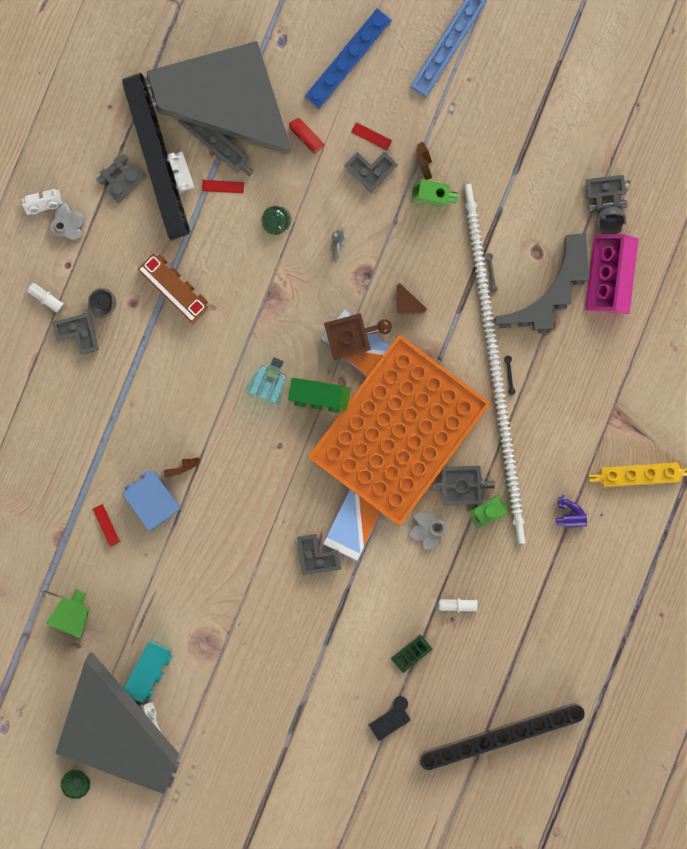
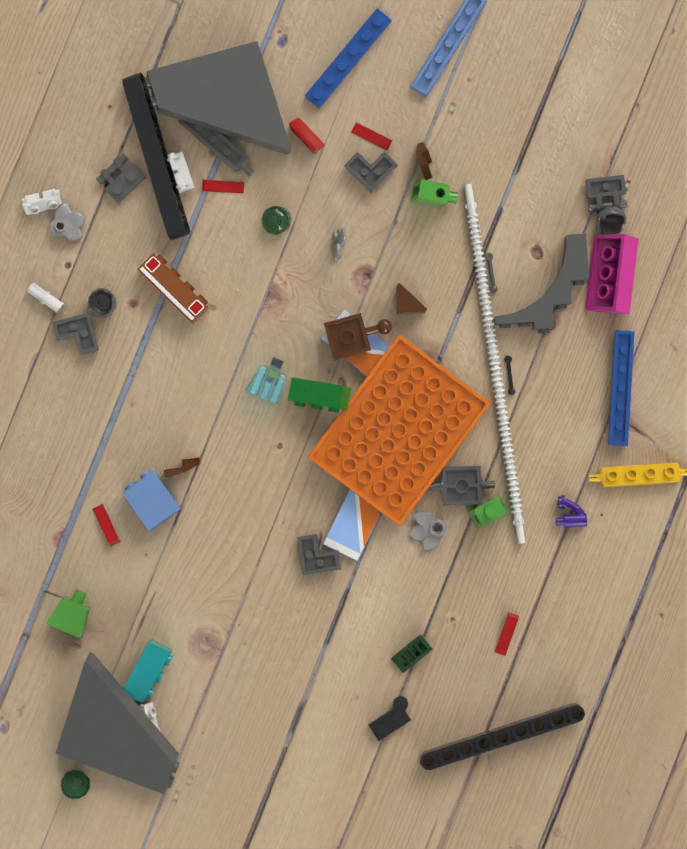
(457, 605): white axle -> none
(506, 634): none -> red piece
(621, 388): none -> blue plate

